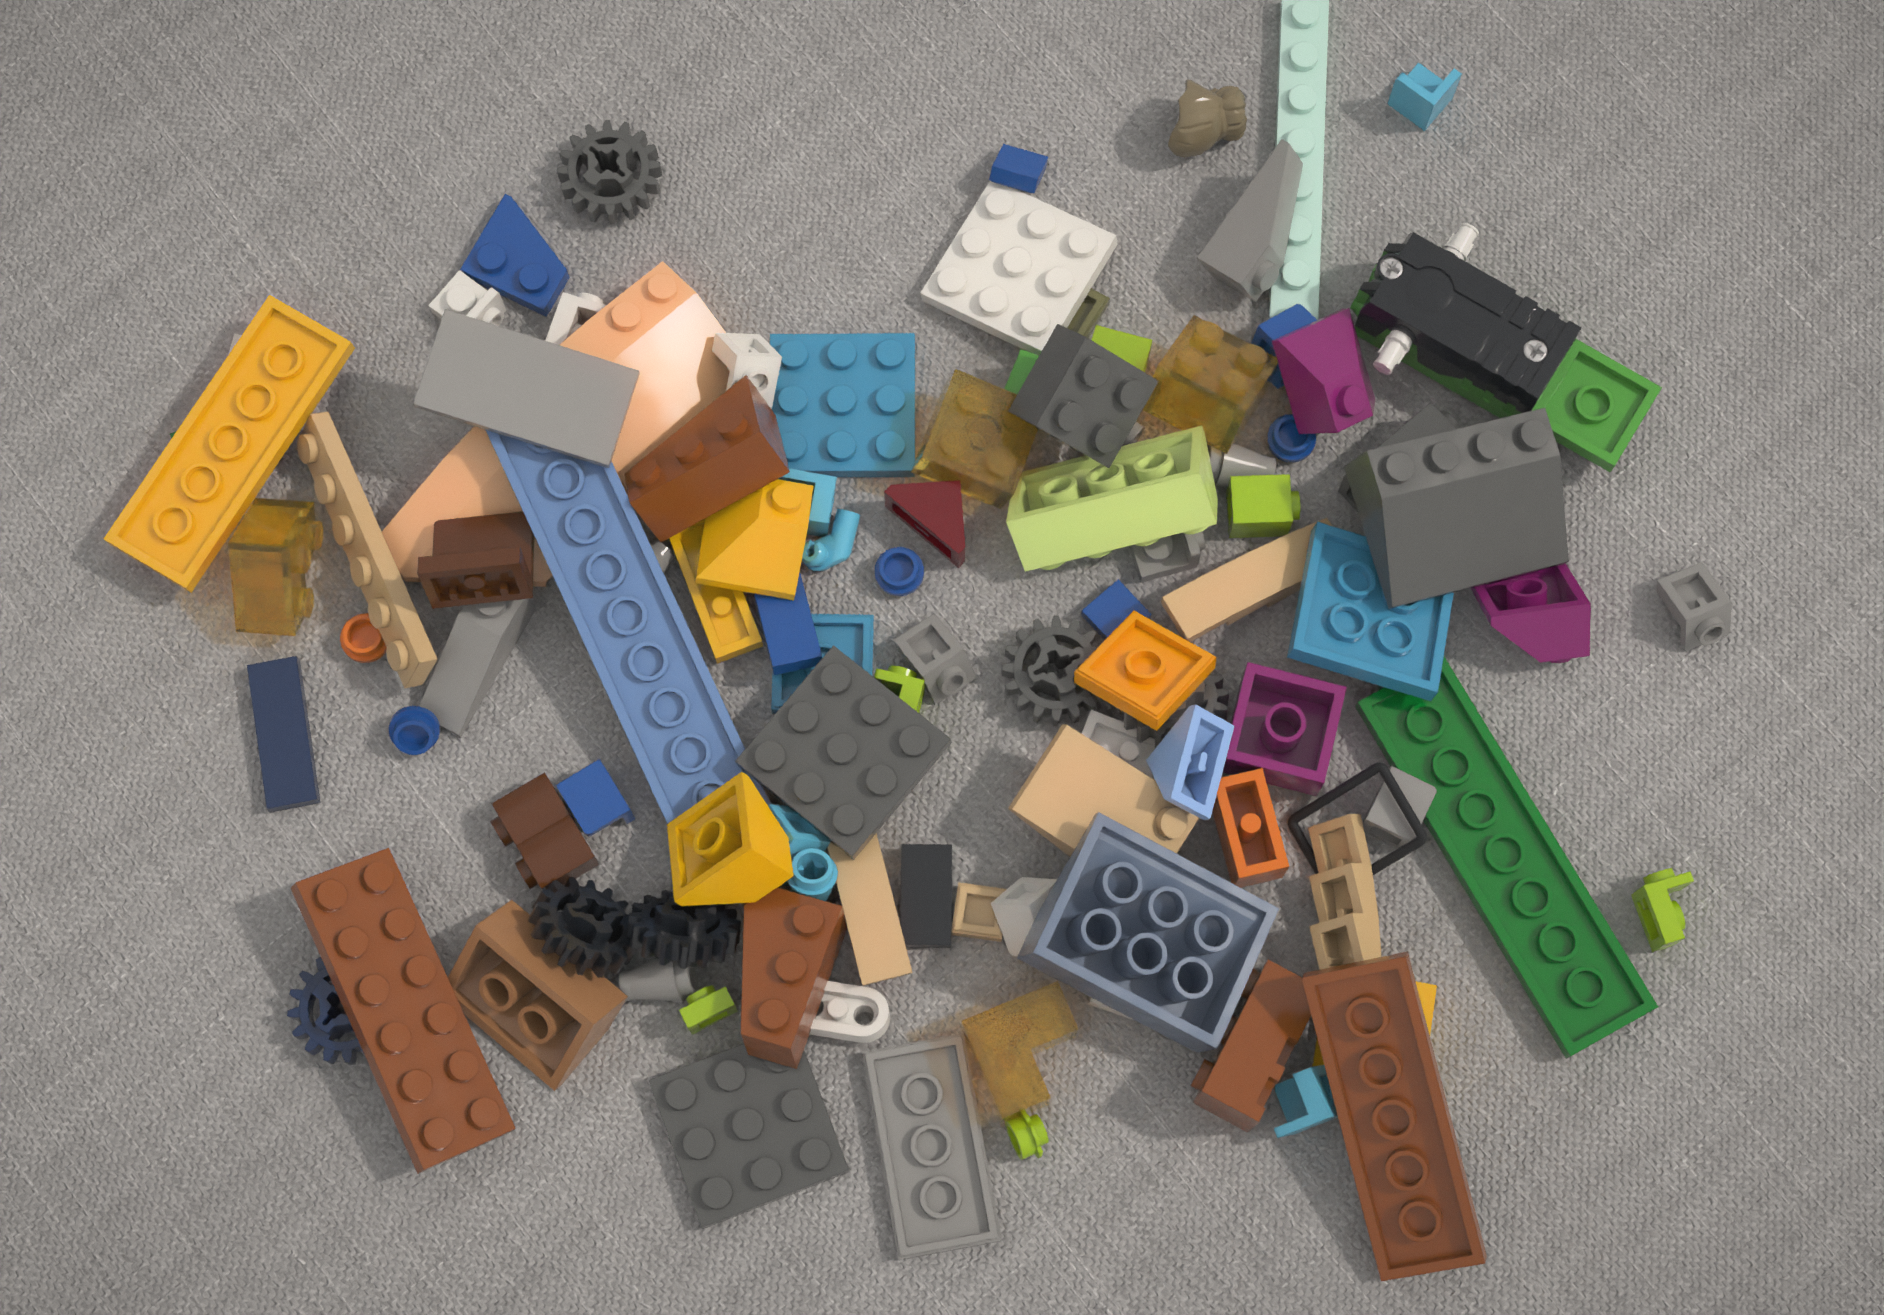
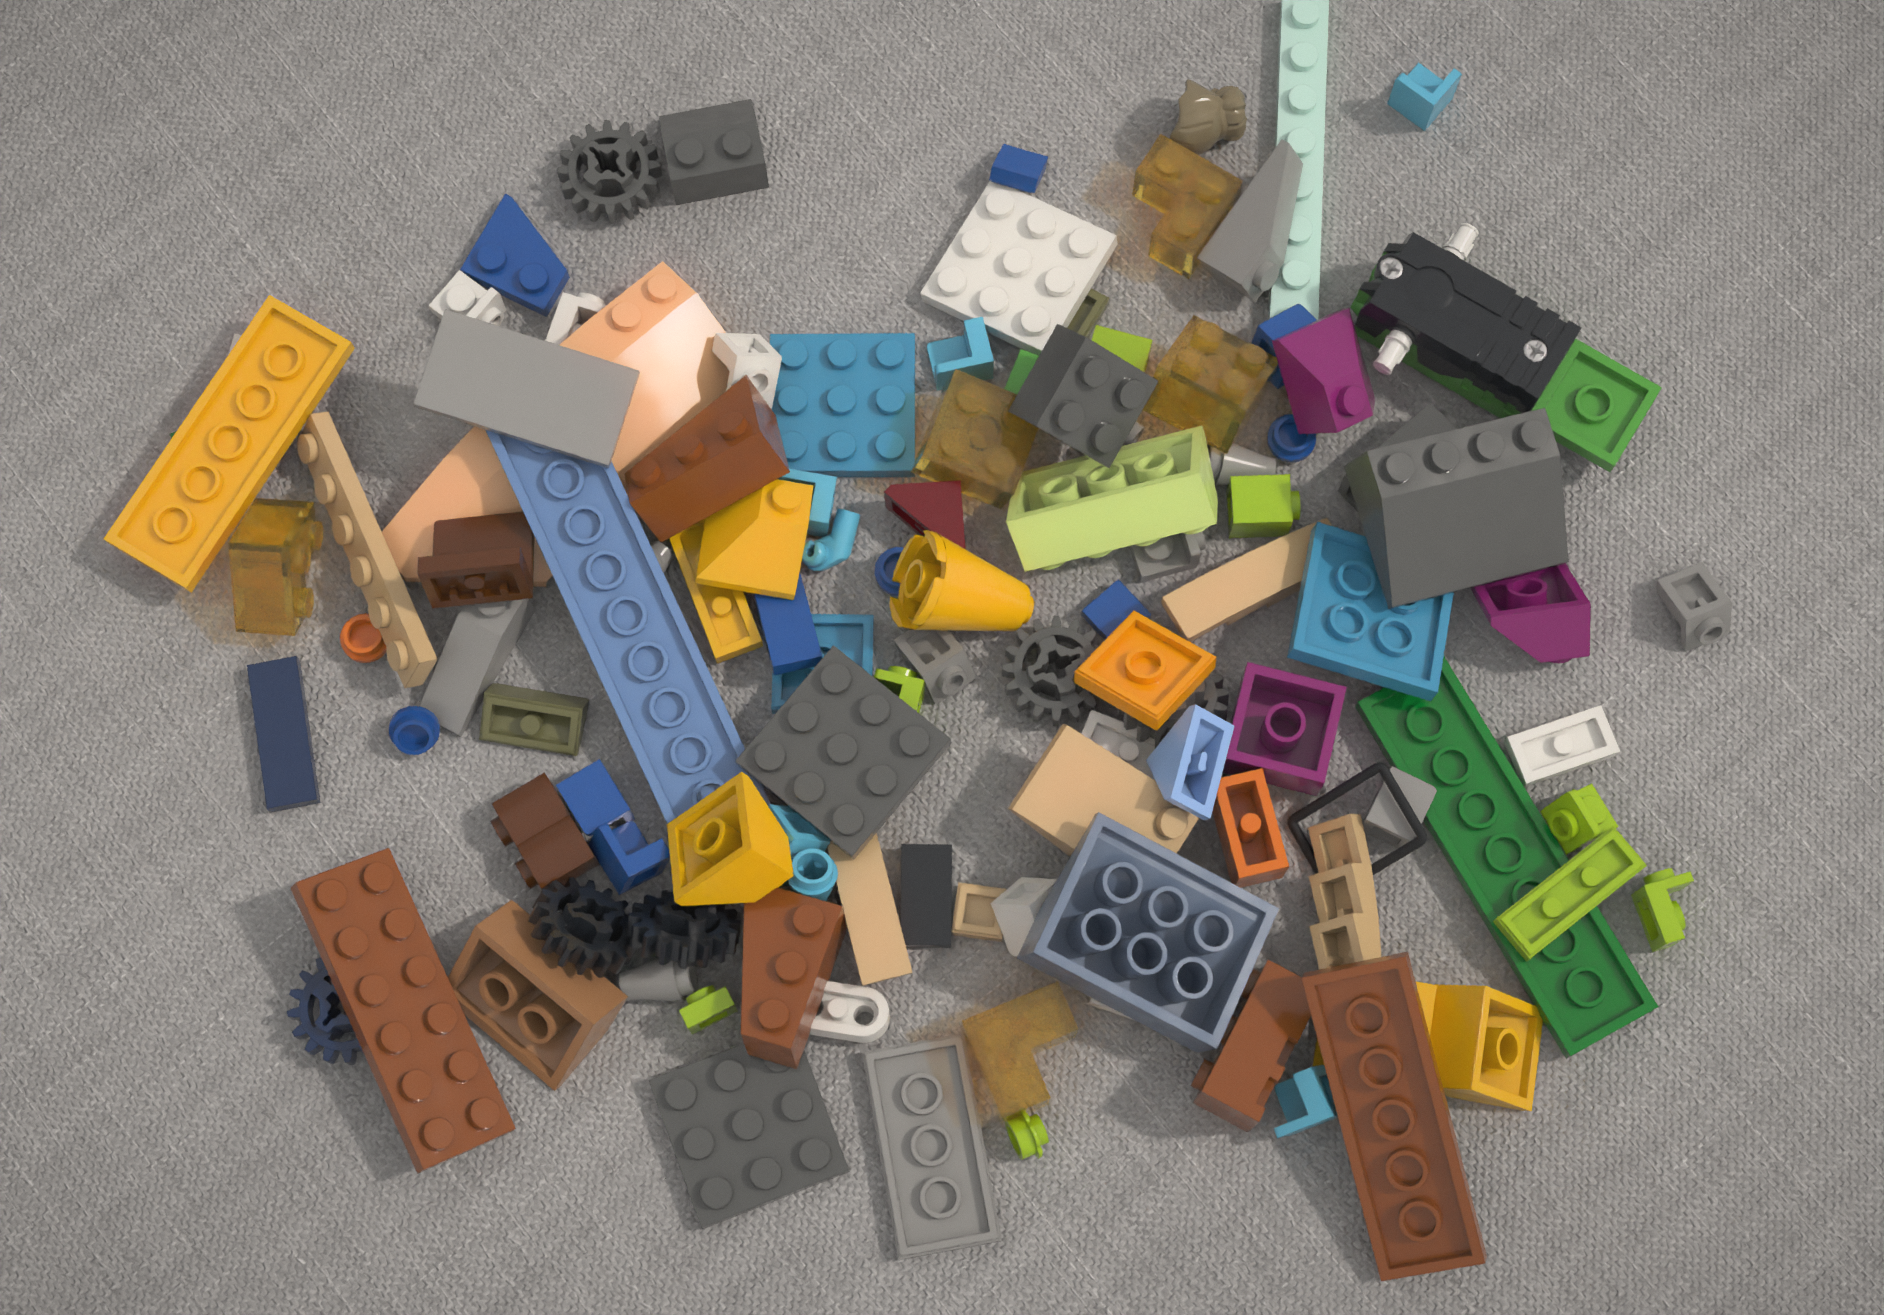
(533, 719): none -> olive slope
(628, 856): none -> blue panel
(713, 152): none -> dark grey slope
(955, 590): none -> yellow cone
(966, 353): none -> medium azure panel
(1190, 195): none -> clear yellow brick
(1486, 1045): none -> yellow slope
(1561, 746): none -> white plate
(1569, 893): none -> lime tile
(1578, 818): none -> lime bracket

